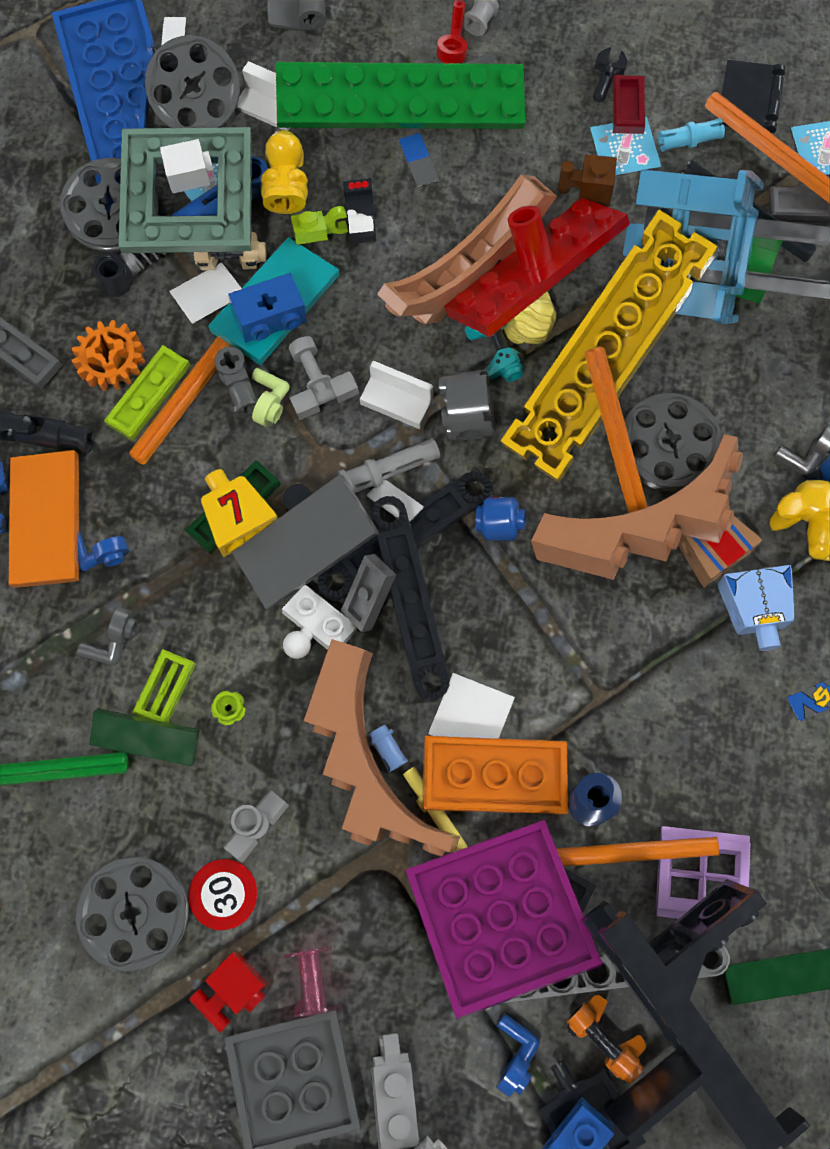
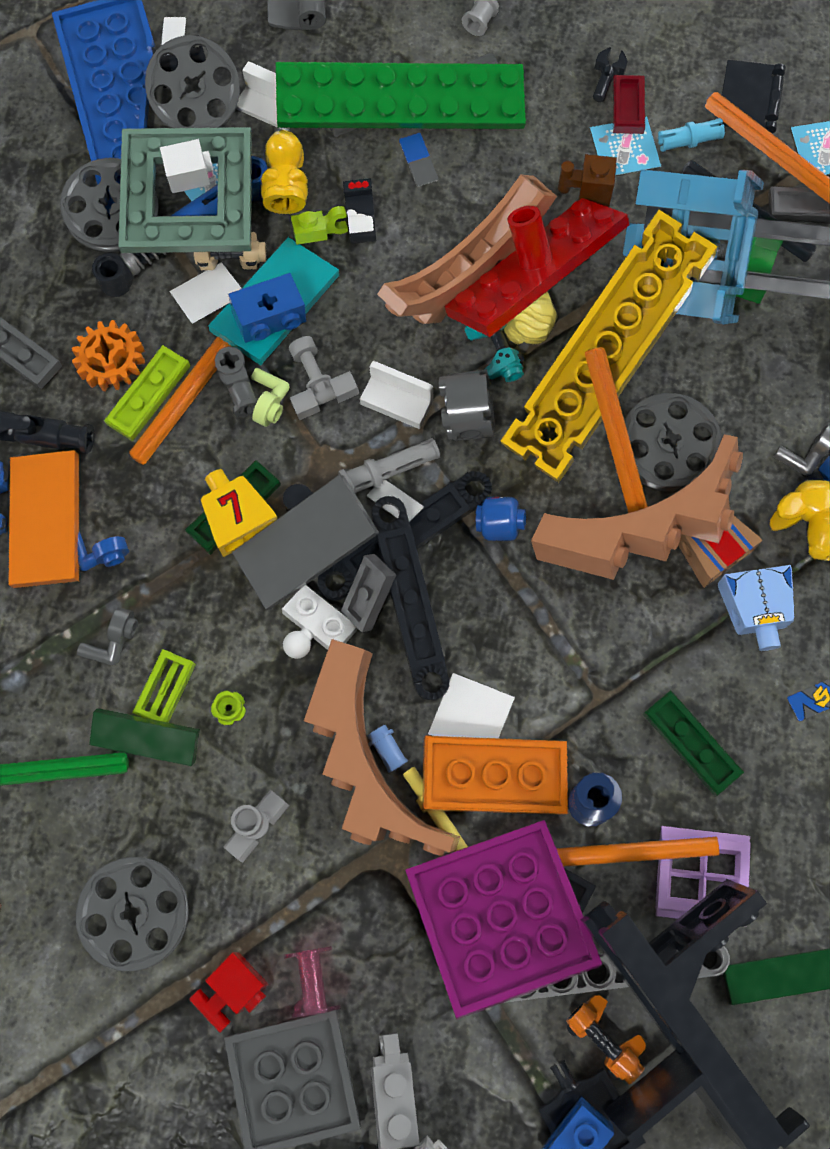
(222, 894): sticker -> none
(453, 47): red plate -> none
(515, 1075): blue plate -> none
(693, 743): none -> dark green tile

